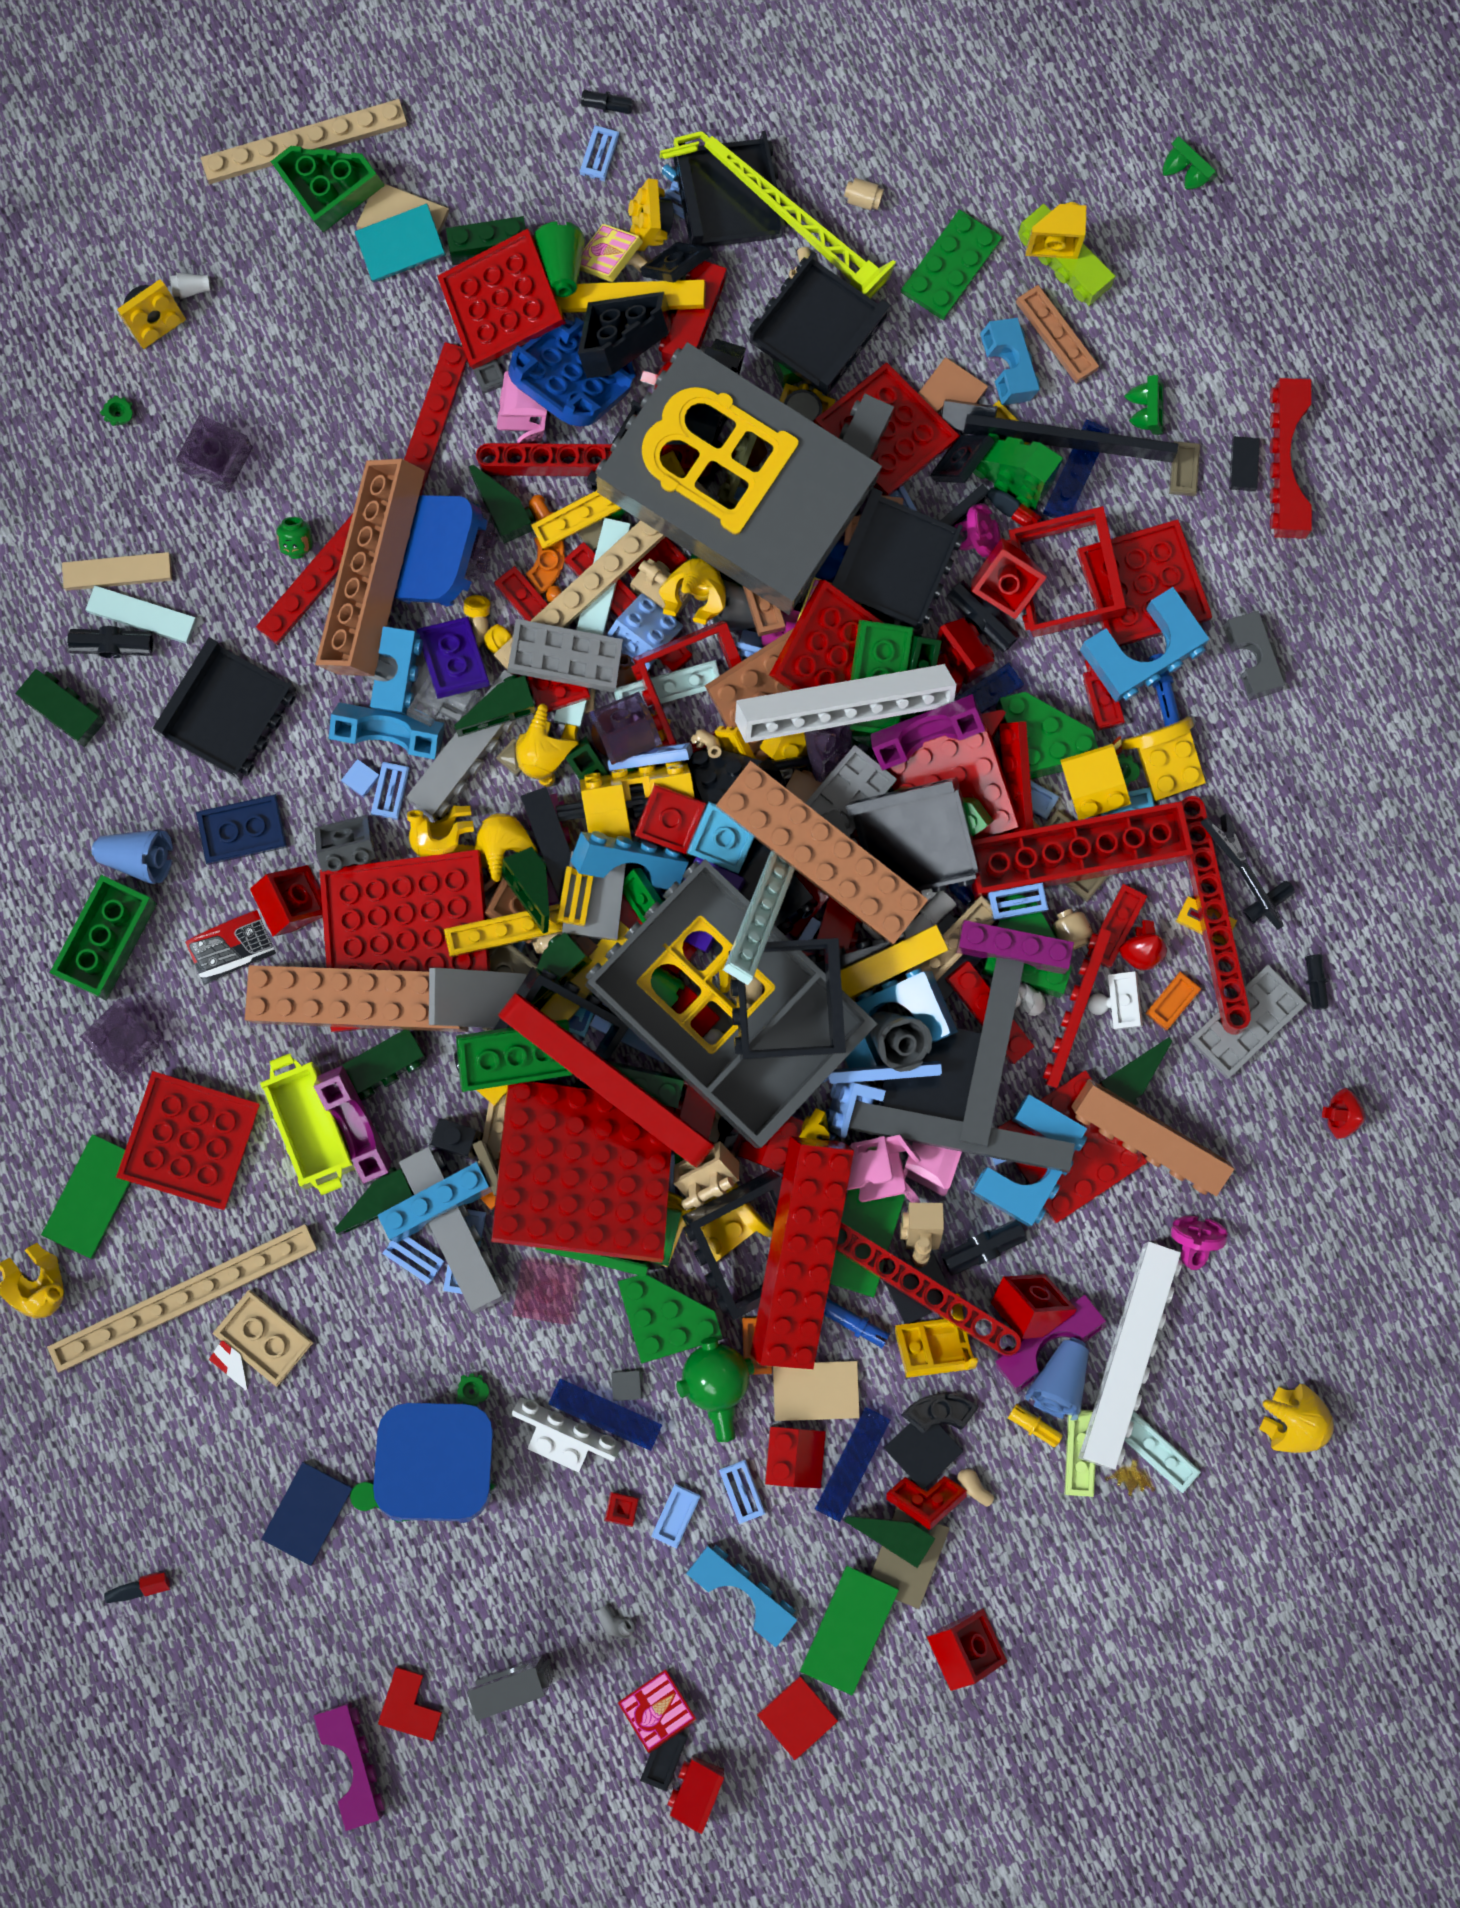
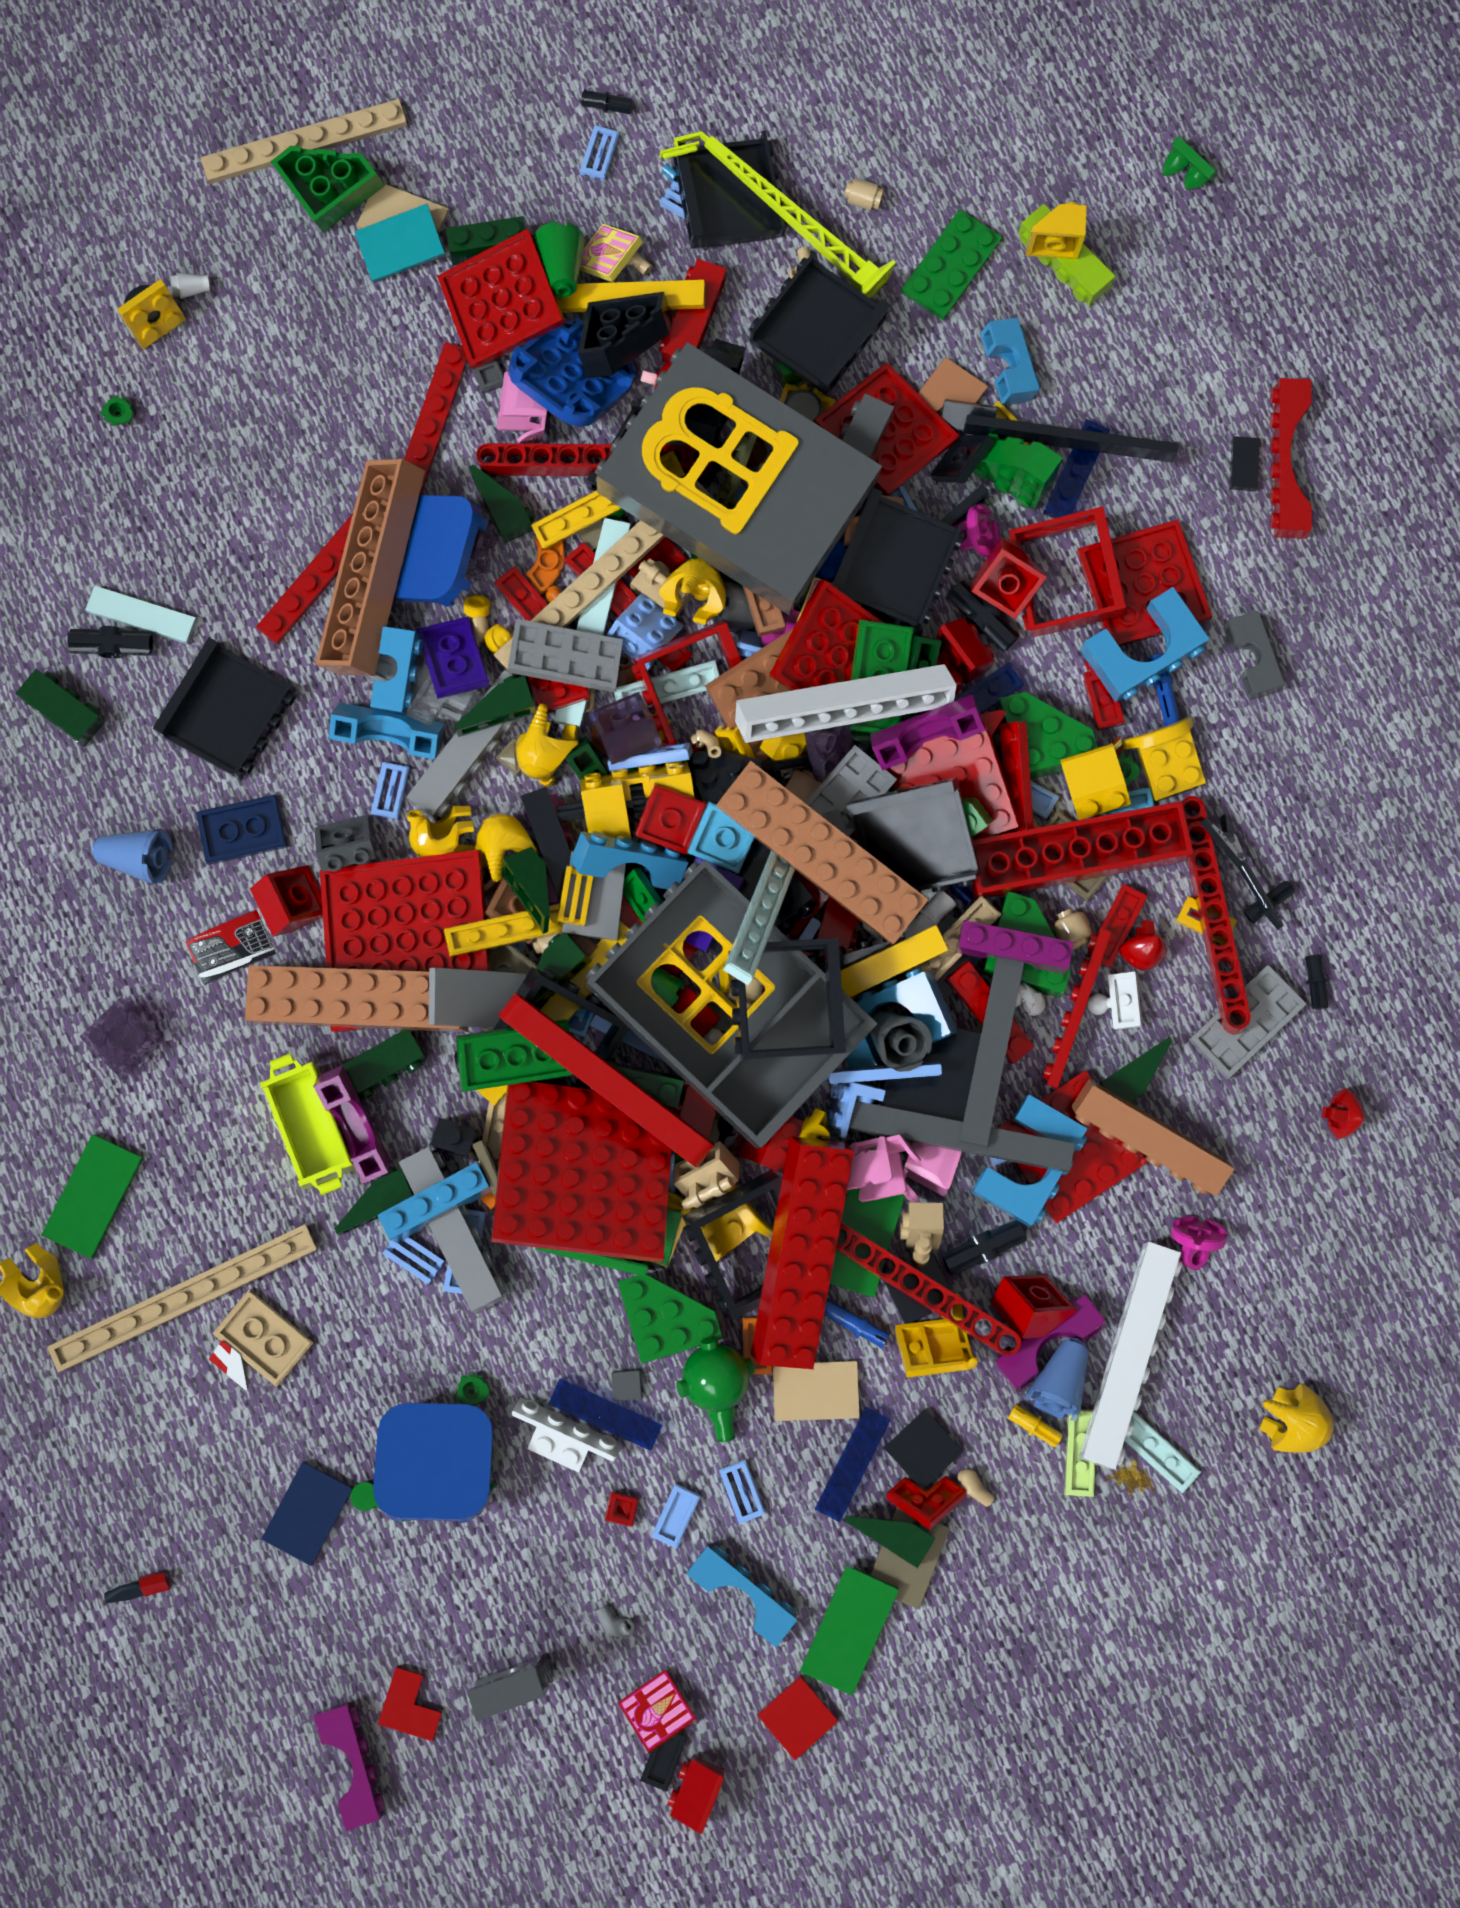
(103, 937): green brick -> none
(117, 571): tan tile -> none
(188, 1140): red plate -> none
(214, 453): clear purple brick -> none
(294, 537): green head -> none
(360, 778): light blue tile -> none
(538, 507): orange arm -> none
(544, 1292): clear pink tile -> none
(651, 214): yellow piece -> none
(675, 262): black tile -> none
(795, 1457): red slope -> none
(940, 1410): black tile -> none
(967, 1650): red slope -> none
(1011, 507): piece -> none
(1018, 912): light blue tile -> none
(1057, 334): nougat plate -> none
(1152, 395): green tile -> none
(1173, 1001): orange tile -> none
(1185, 469): dark tan tile -> none

